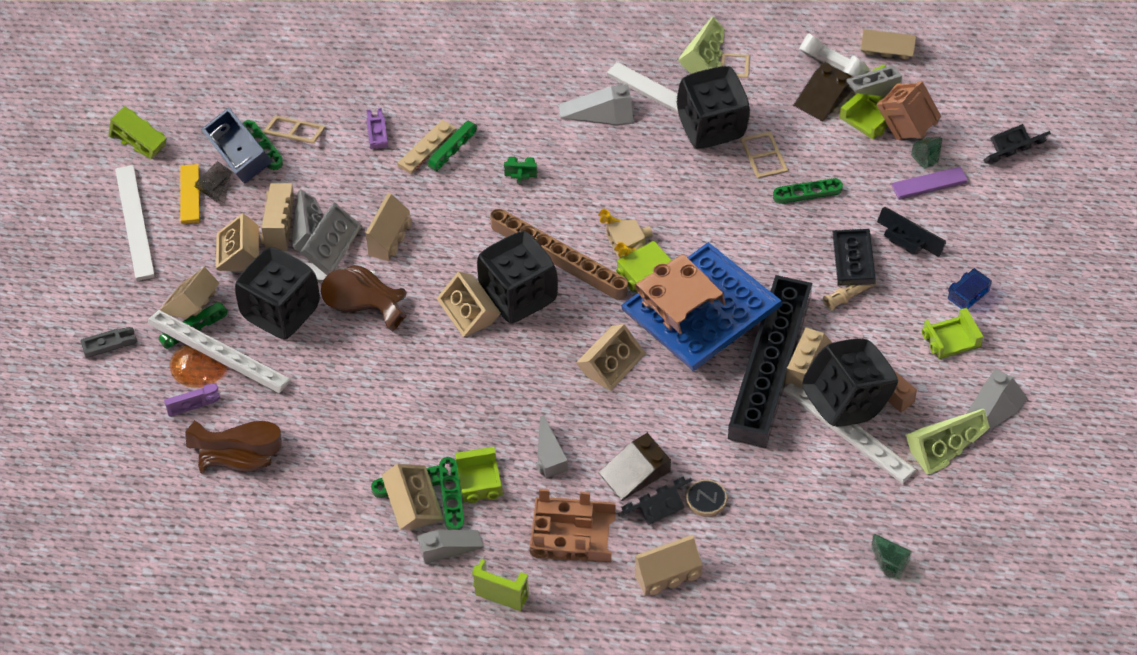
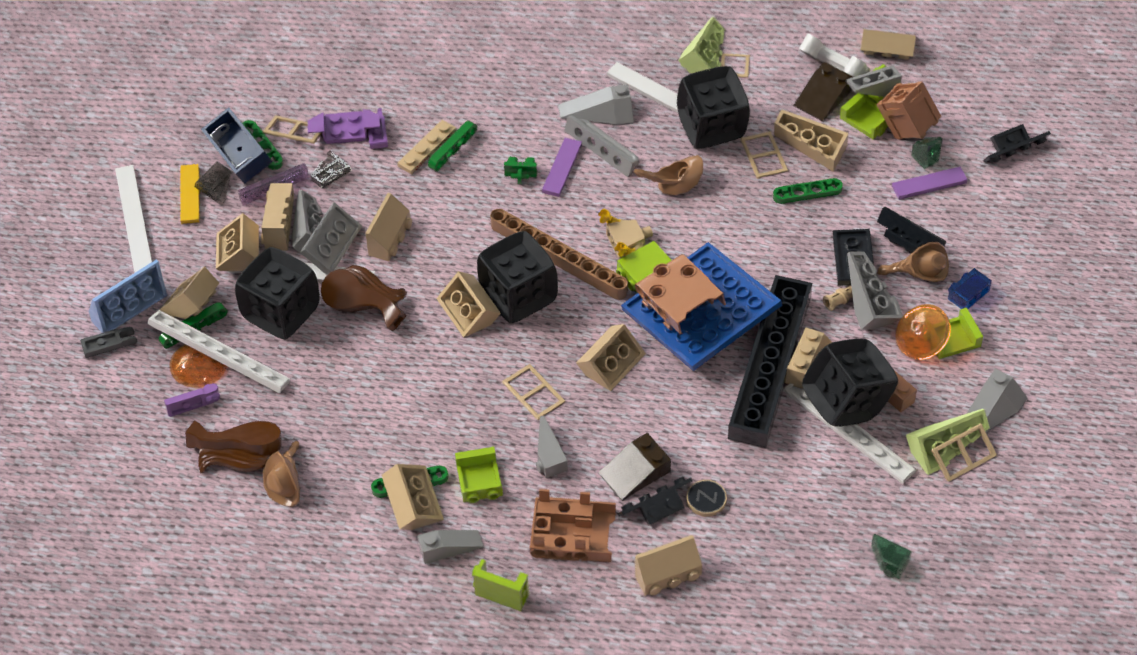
(128, 298): none -> light blue slope
(136, 132): lime wedge -> none
(258, 190): none -> clear purple plate
(281, 477): none -> medium nougat hat
(330, 170): none -> clear smoke wing
(344, 126): none -> medium lavender piece
(454, 494): green beam -> none
(544, 384): none -> tan window
(562, 167): none -> medium lavender tile
(628, 158): none -> light grey piece
(677, 177): none -> medium nougat hat
(812, 138): none -> tan wedge
(871, 300): none -> light grey wedge
(926, 262): none -> medium nougat hat
(928, 337): none -> clear orange dish
(958, 440): none -> tan window

